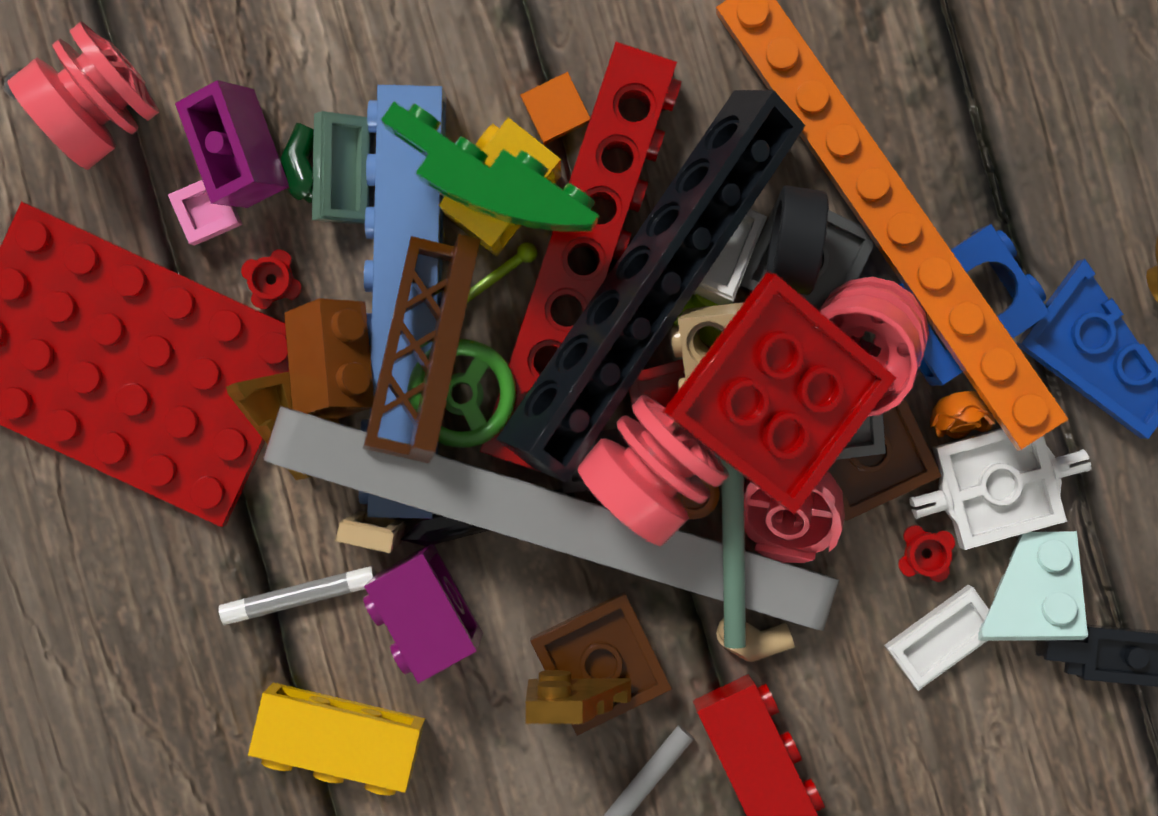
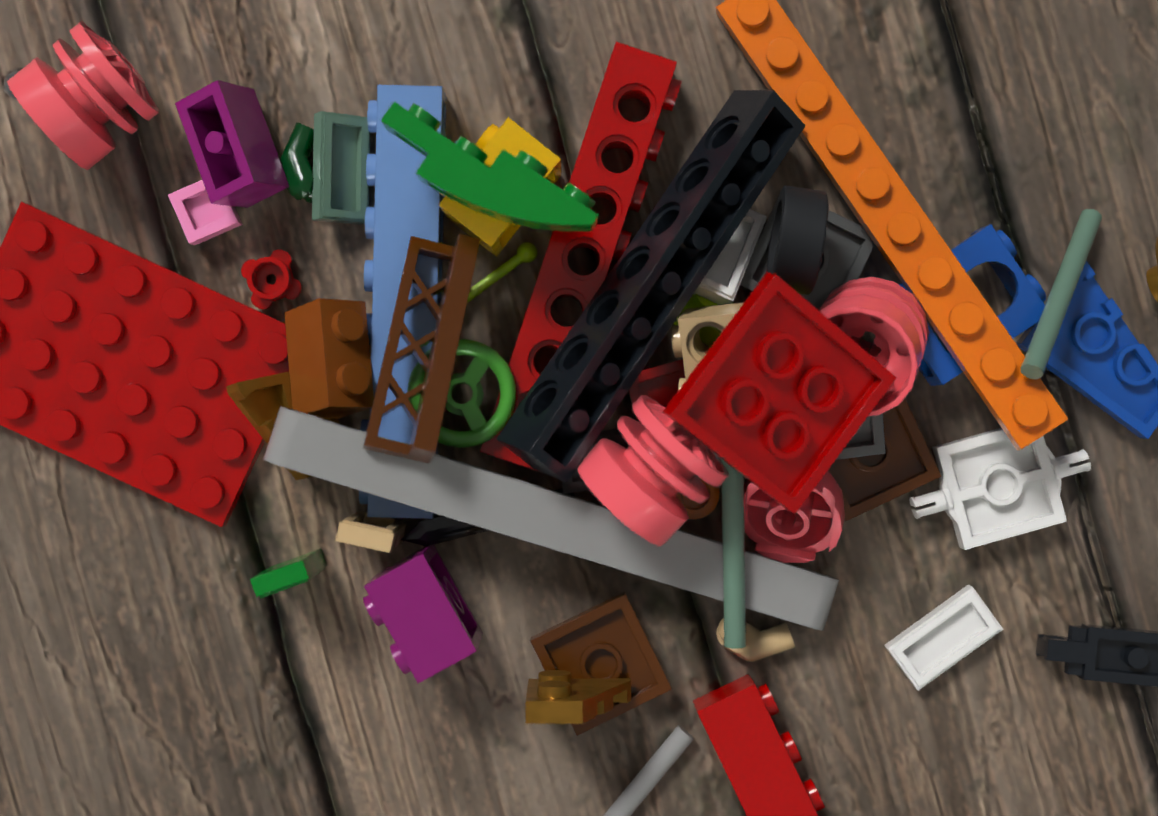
(288, 573): none -> green tile
(295, 595): light grey bar -> none
(336, 739): yellow brick -> none
(555, 108): orange tile -> none
(941, 553): red plate -> none
(960, 414): orange plate -> none
(1039, 592): light aqua wing -> none
(1061, 295): none -> sand green bar

